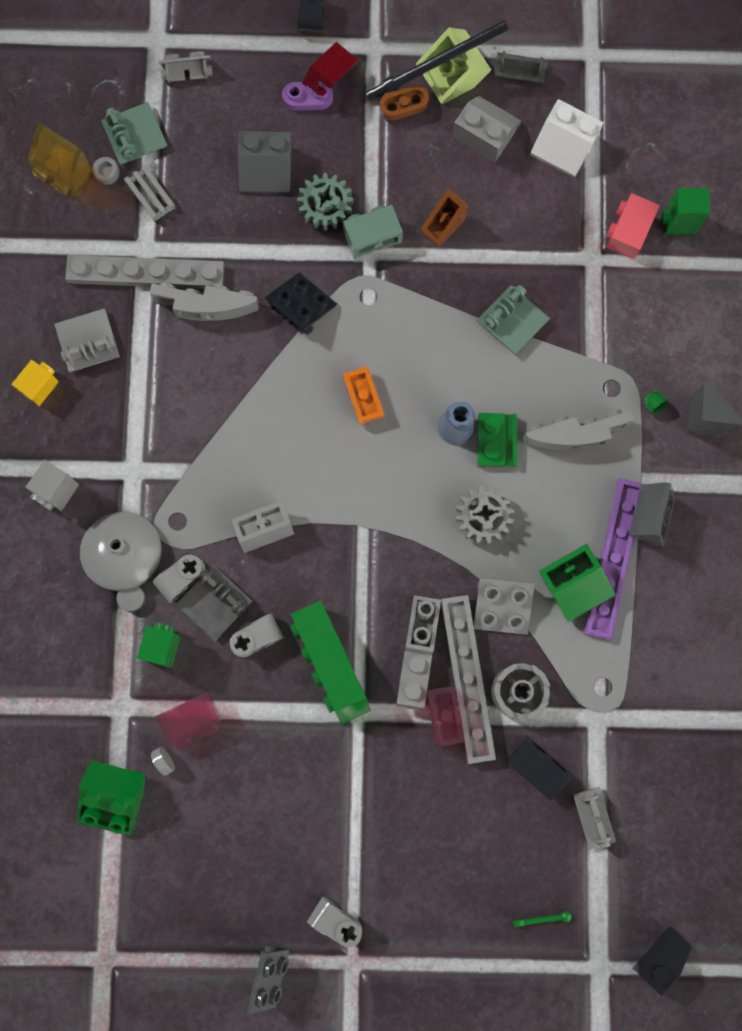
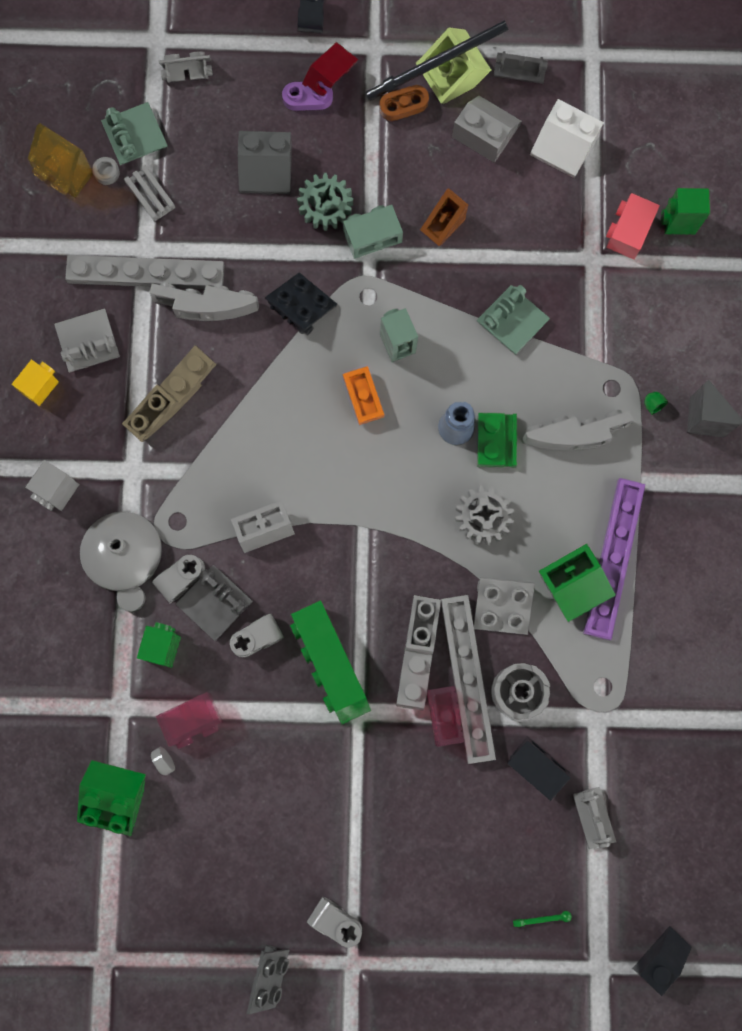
(171, 395): none -> dark tan slope
(398, 334): none -> sand green brick
(653, 513): dark grey slope -> none

